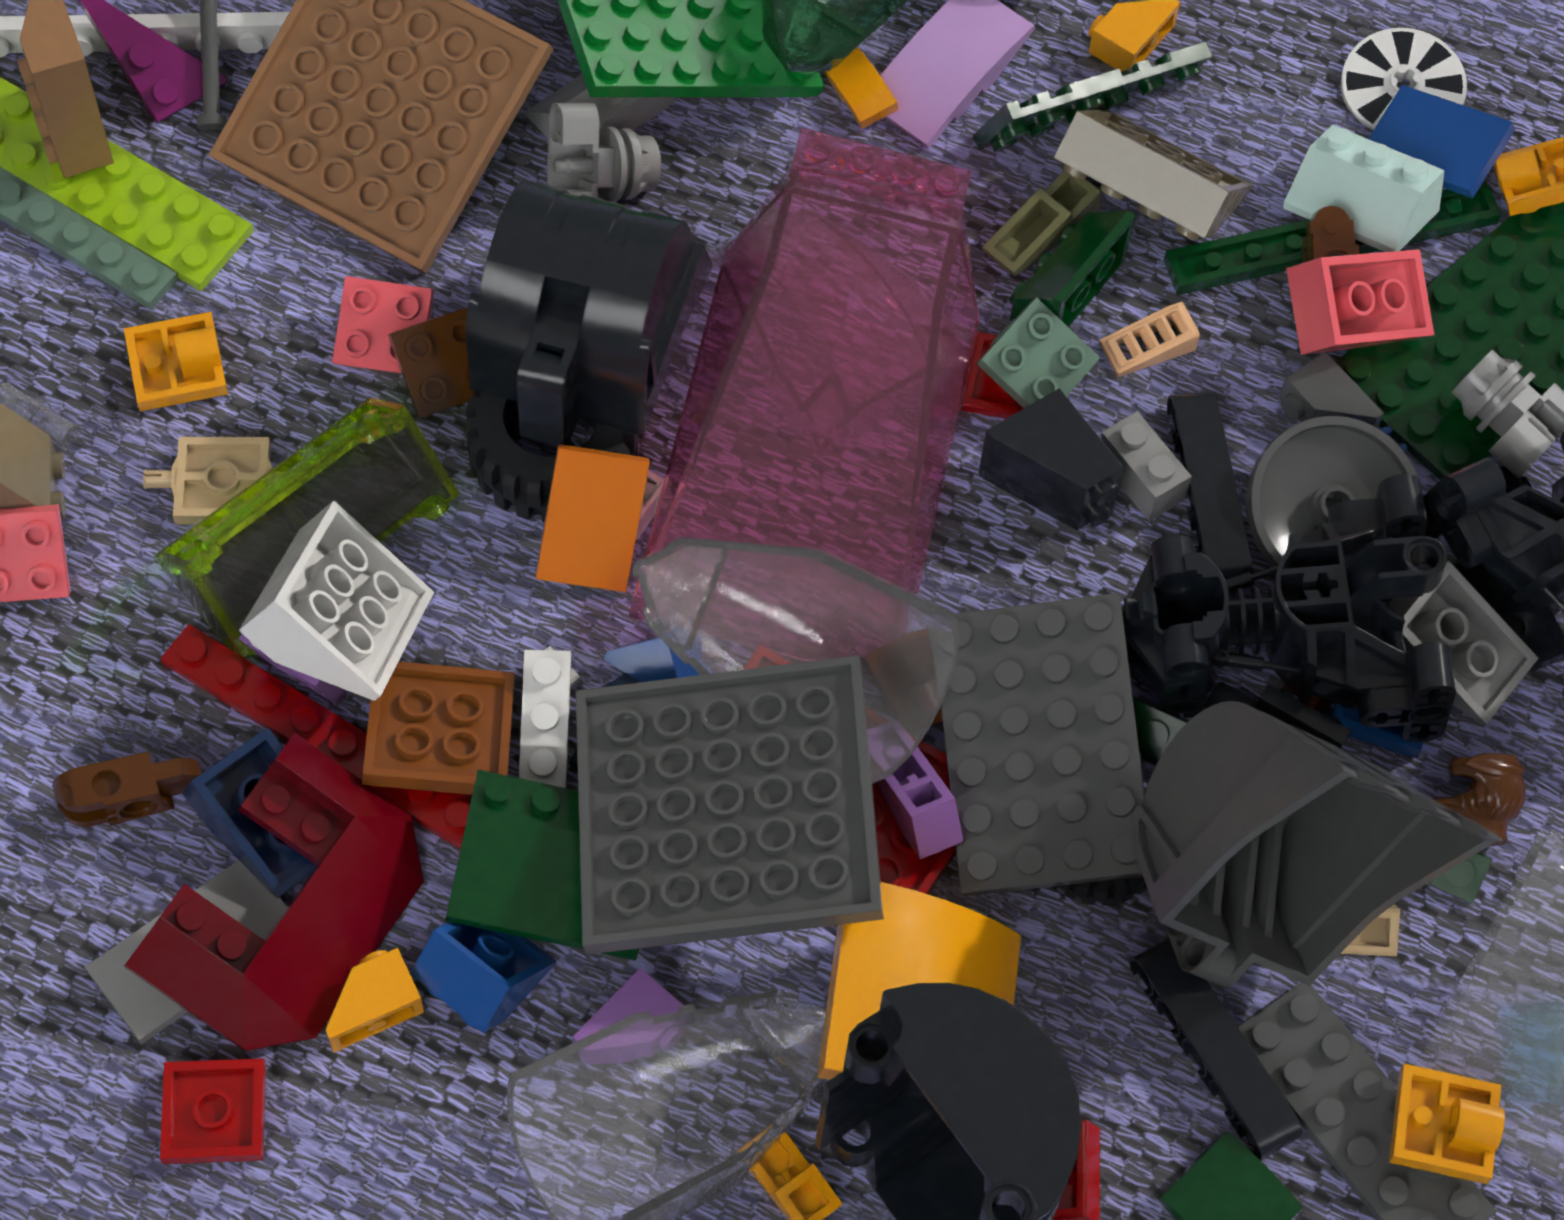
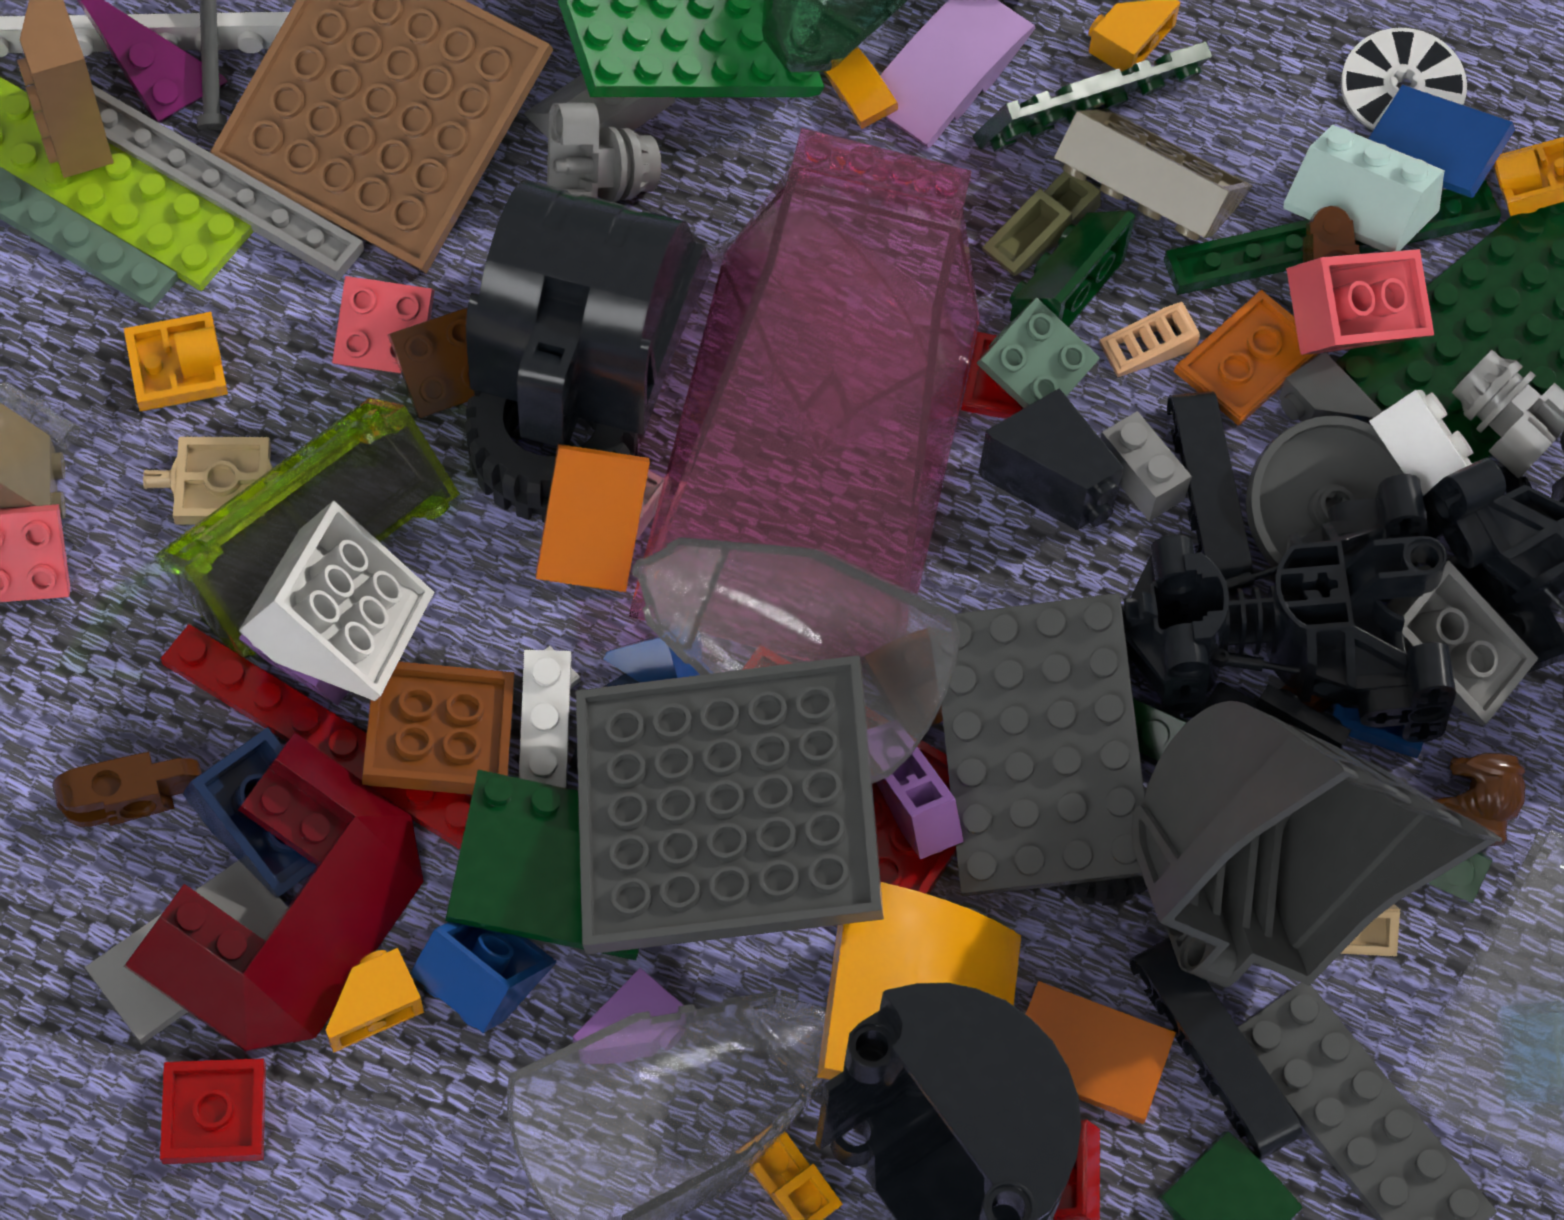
(229, 188): none -> light grey plate
(1108, 1052): none -> orange tile
(1246, 357): none -> orange tile
(1421, 439): none -> white slope
(1446, 1124): light orange plate -> none

